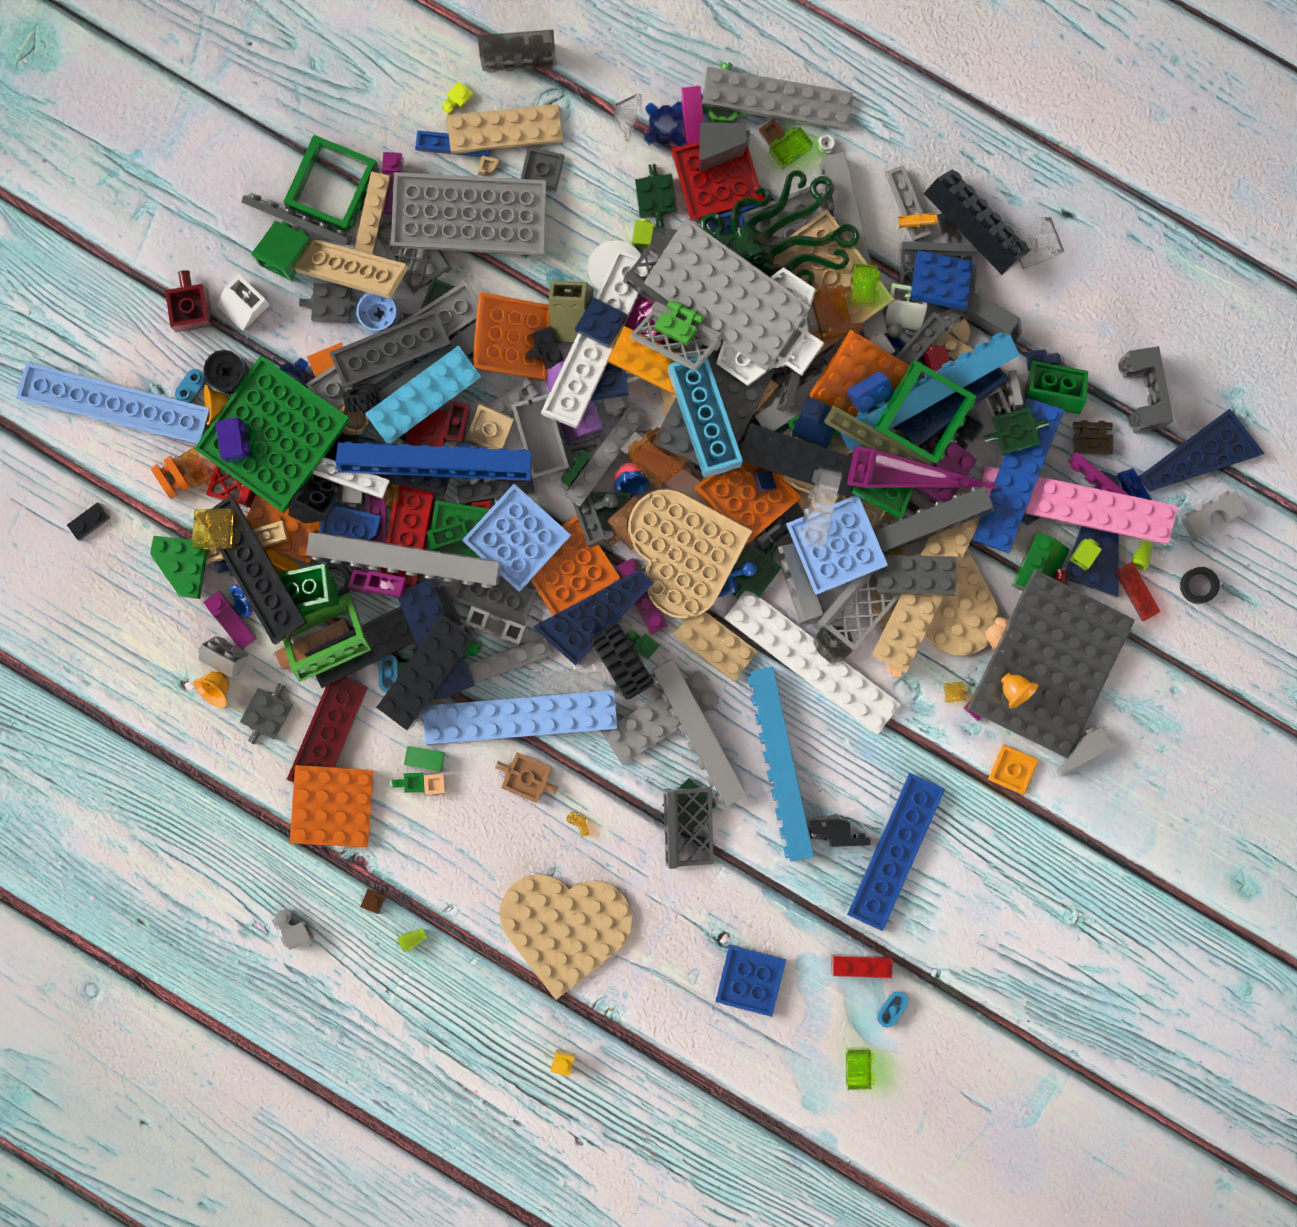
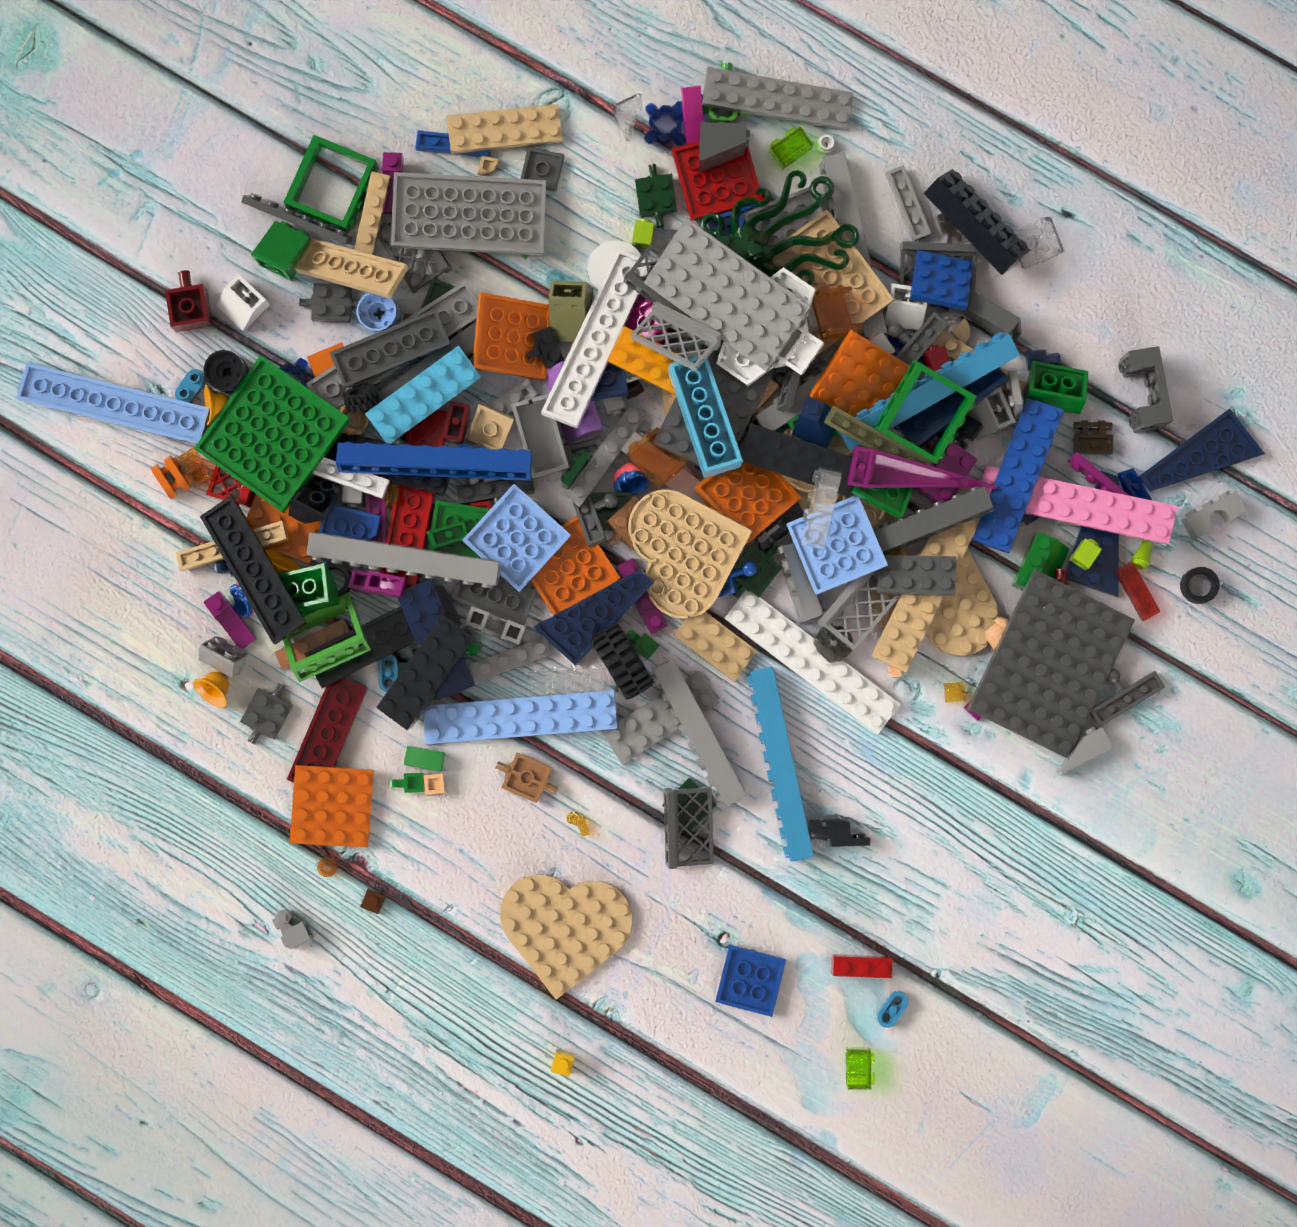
(88, 521): black plate -> none
(180, 564): green plate -> none
(212, 528): clear yellow plate -> none
(233, 439): dark purple brick -> none
(333, 867): none -> clear orange plate
(411, 939): lime cone -> none
(458, 96): neon yellow plate -> none
(517, 50): clear smoke brick -> none
(601, 322): dark blue plate -> none
(634, 389): none -> black plate
(676, 328): bright green plate -> none
(764, 481): dark blue slope -> none
(771, 131): reddish brown plate -> none
(864, 285): clear neon green brick -> none
(870, 392): blue brick -> none
(895, 851): blue plate -> none
(917, 220): light orange pin -> none
(1013, 769): light orange tile -> none
(1016, 431): dark green plate -> none
(1017, 689): light orange hat -> none
(1126, 697): none -> dark grey plate

